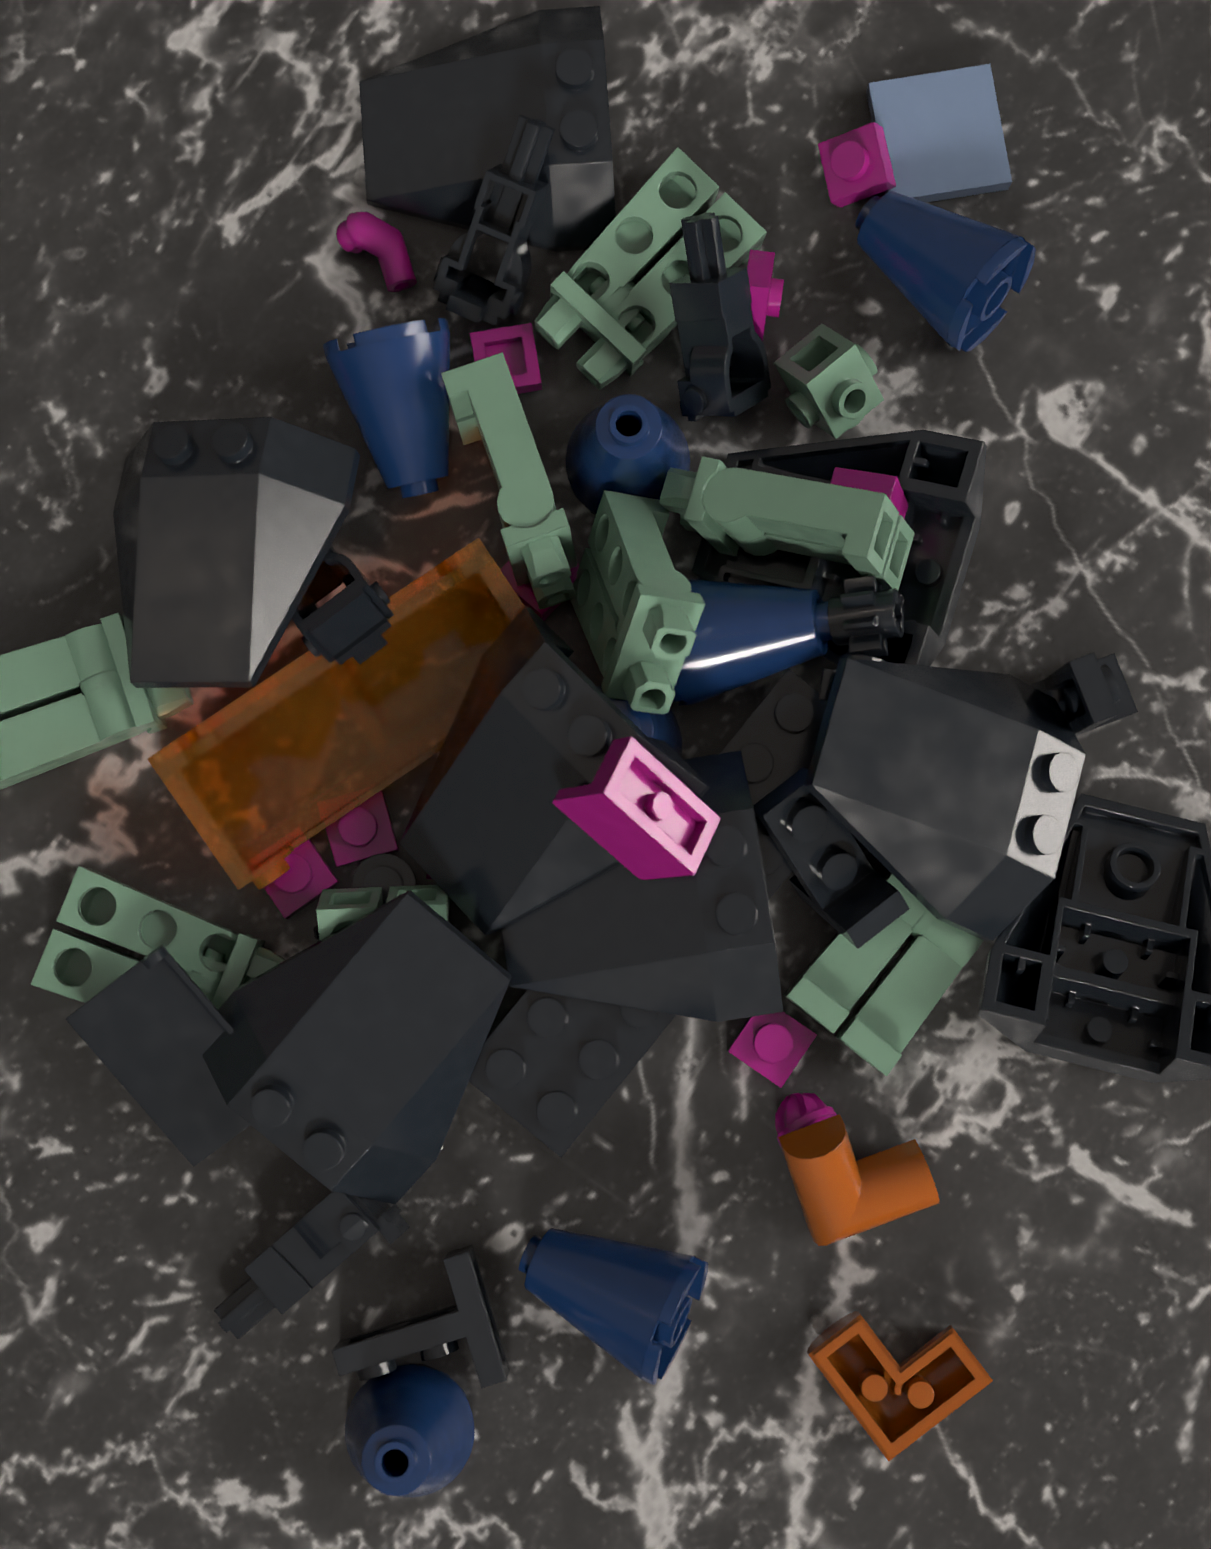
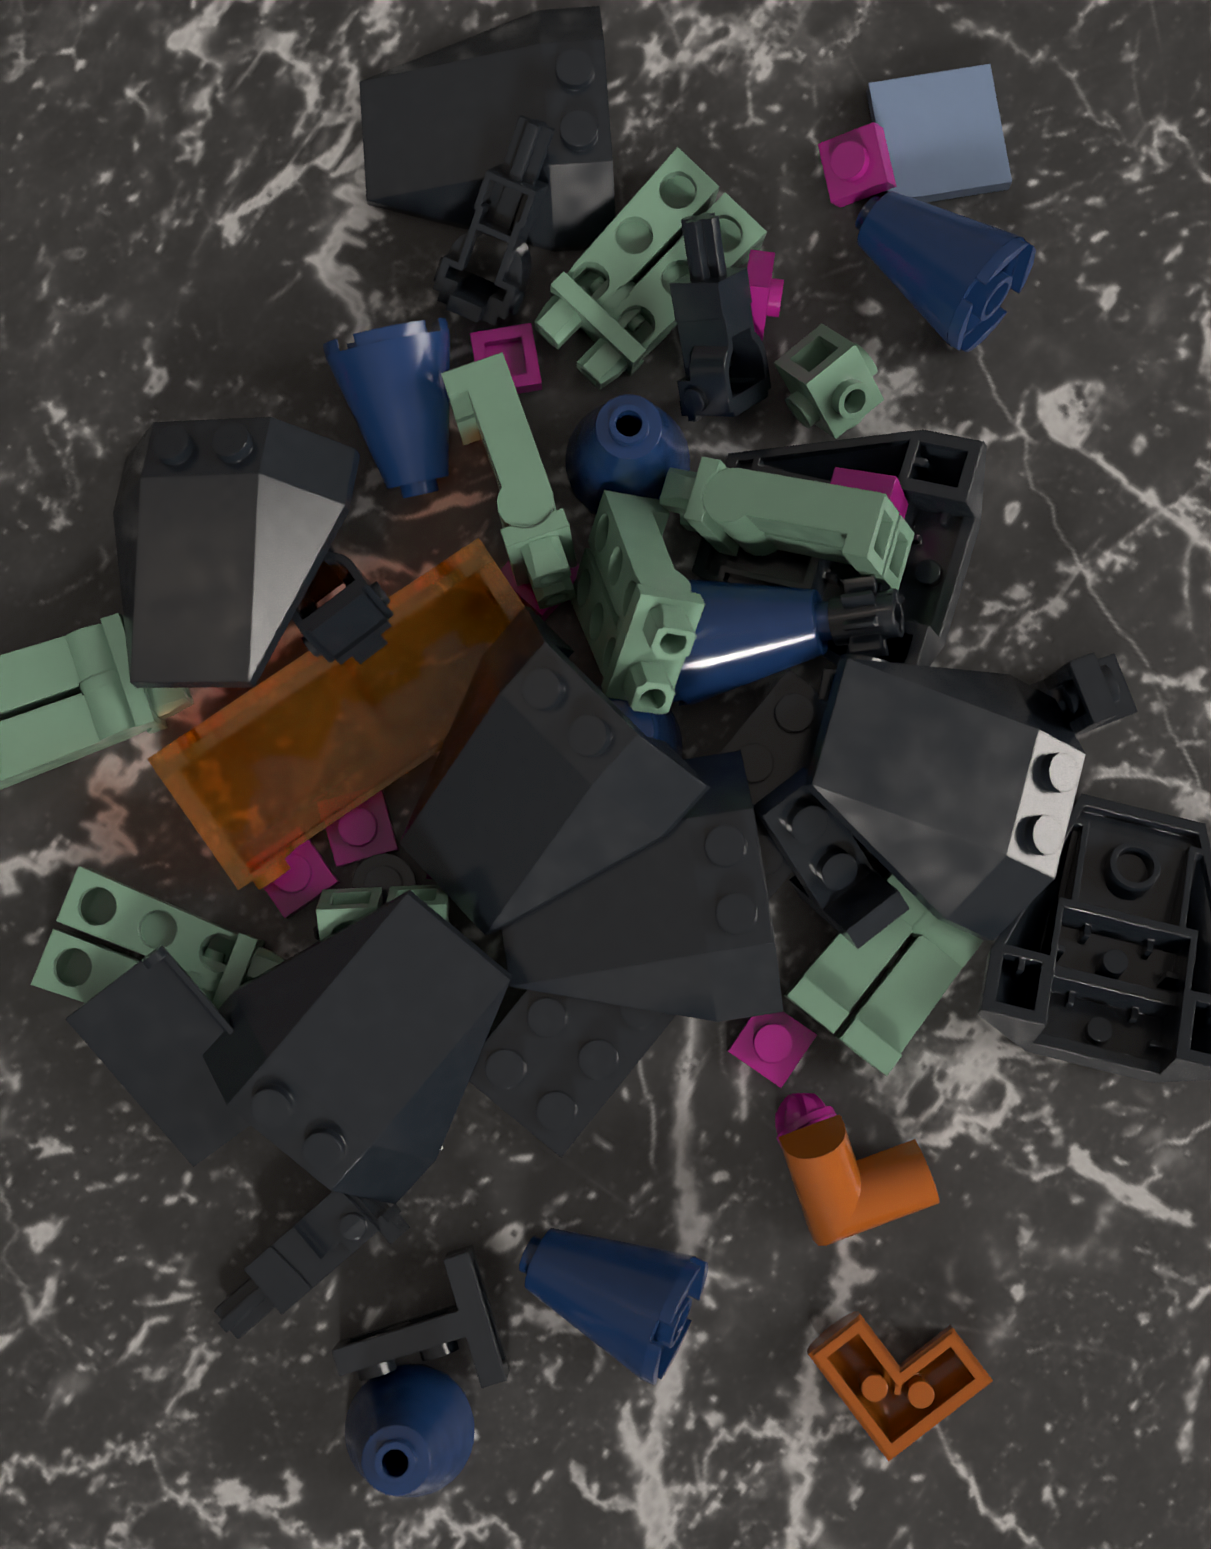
(382, 240): magenta arm -> none
(641, 813): magenta panel -> none

